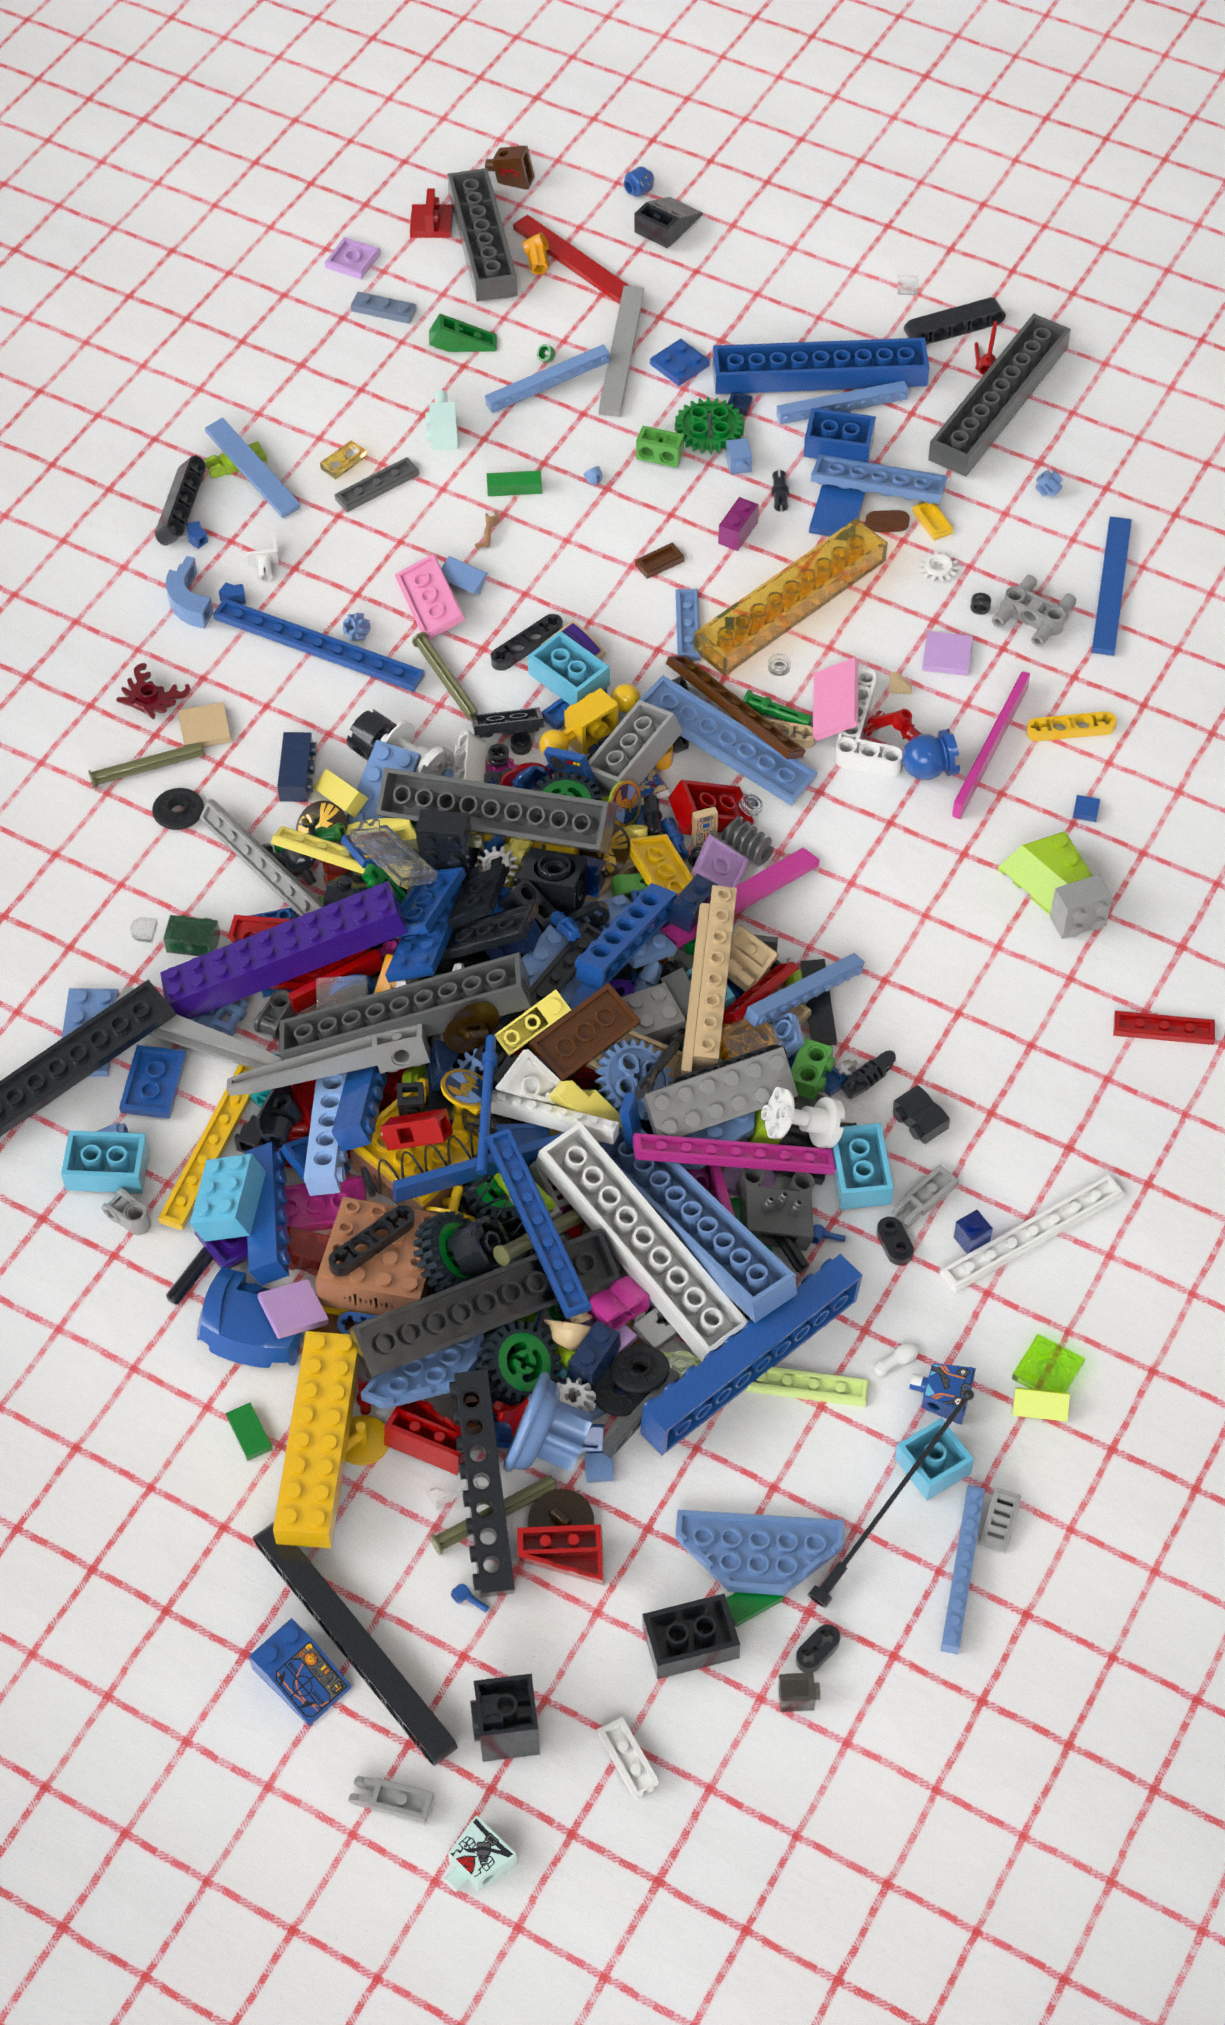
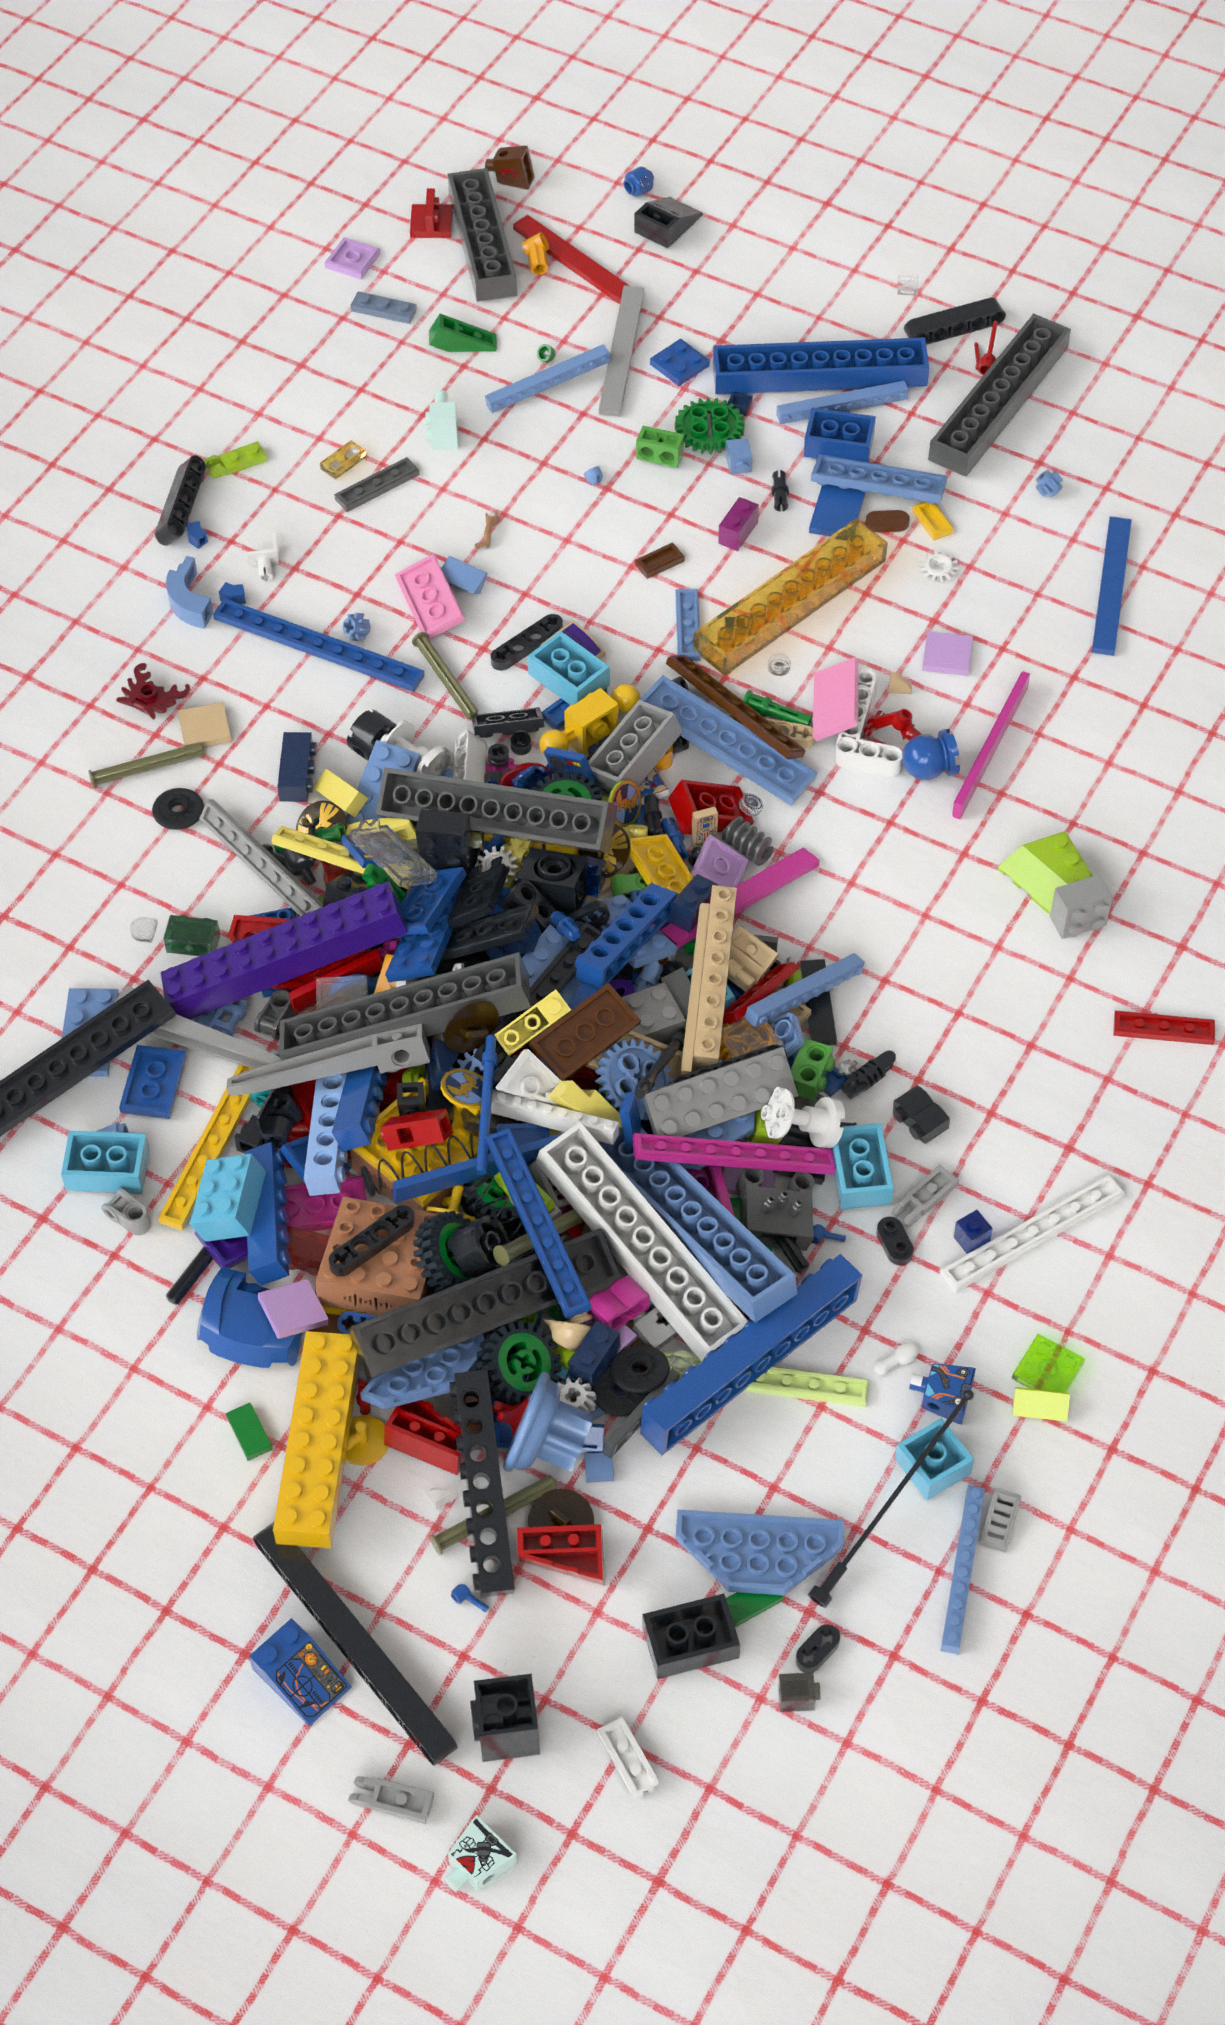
(252, 467): medium blue tile -> none
(514, 483): green piece -> none
(978, 608): black bush -> none
(1034, 610): light grey piece -> none
(1070, 722): yellow beam -> none
(1086, 808): blue tile -> none

